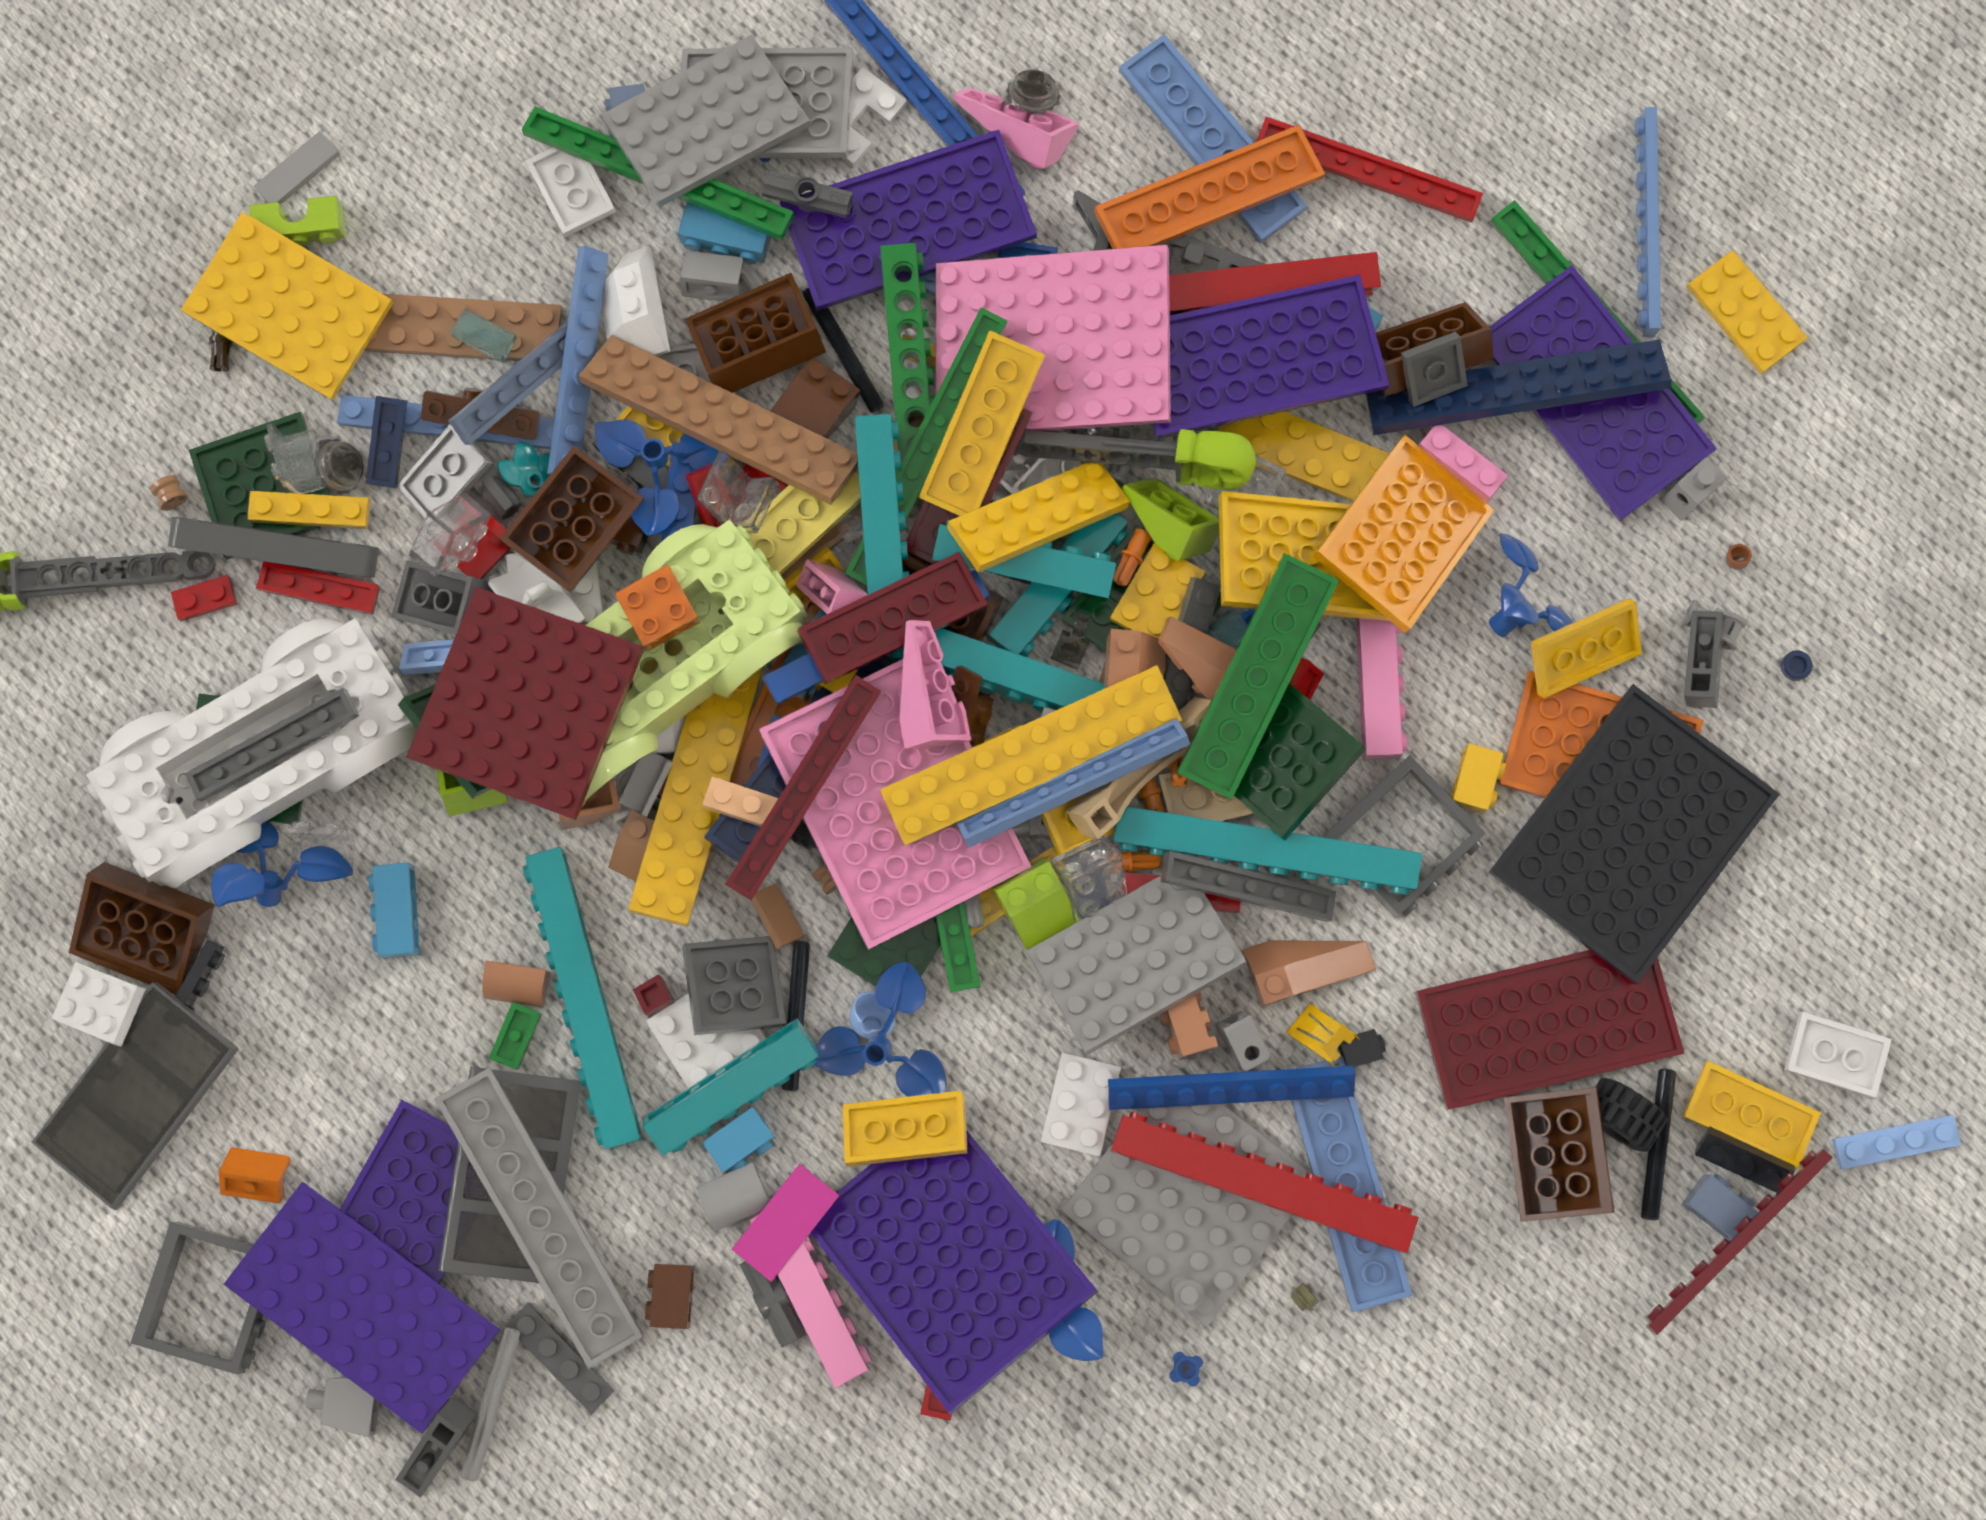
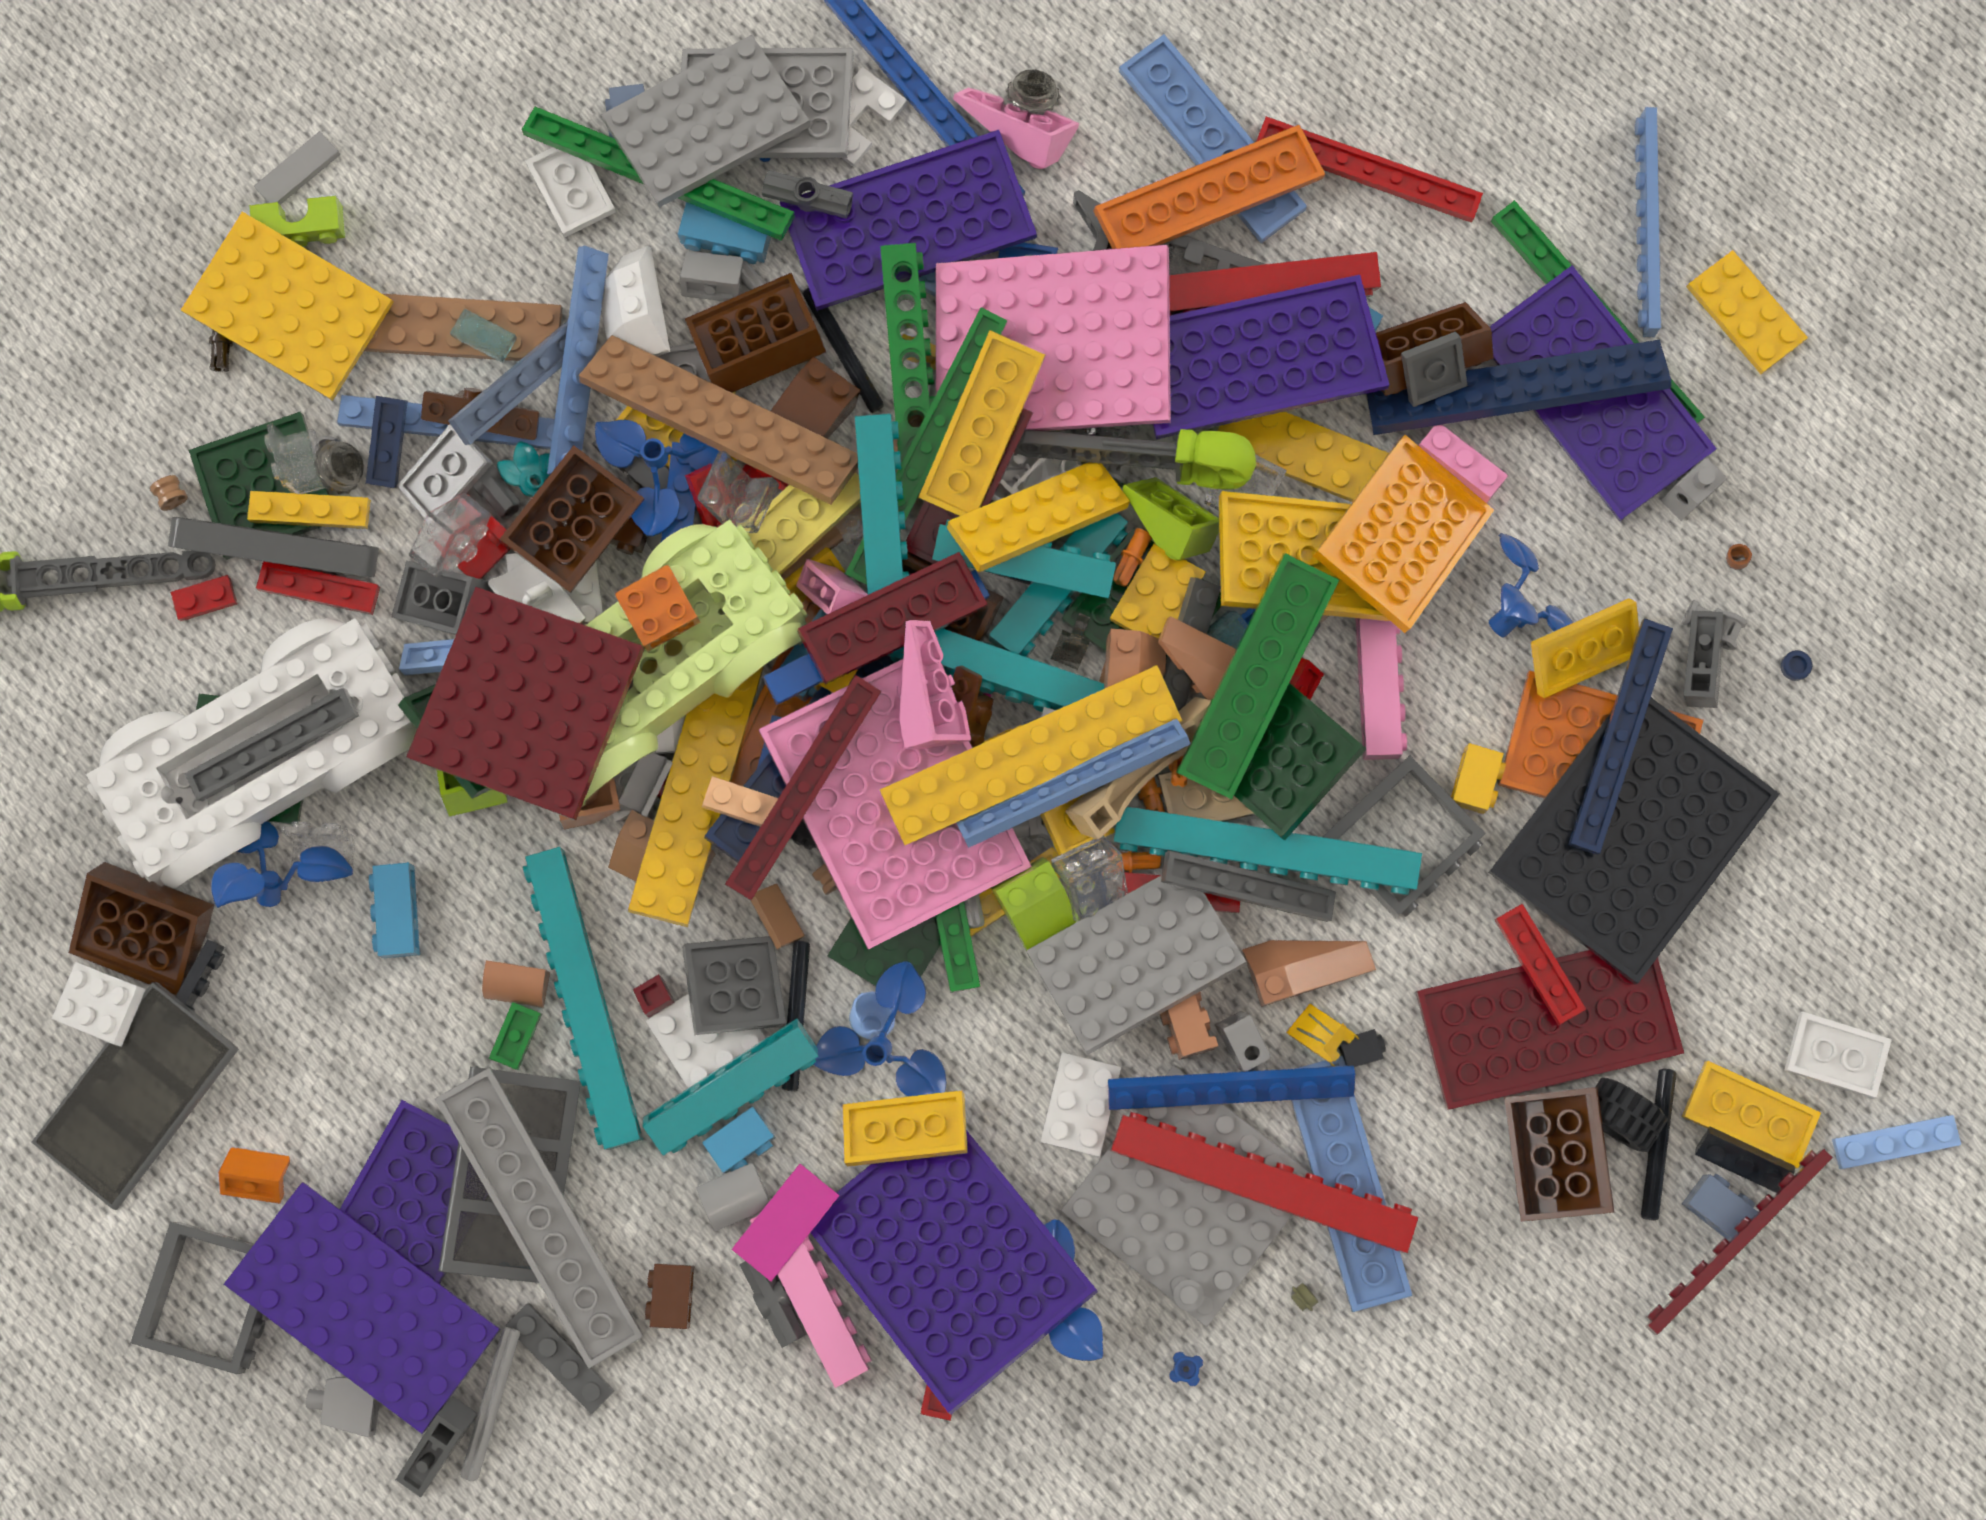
(1540, 964): none -> red plate
(1620, 736): none -> dark blue plate

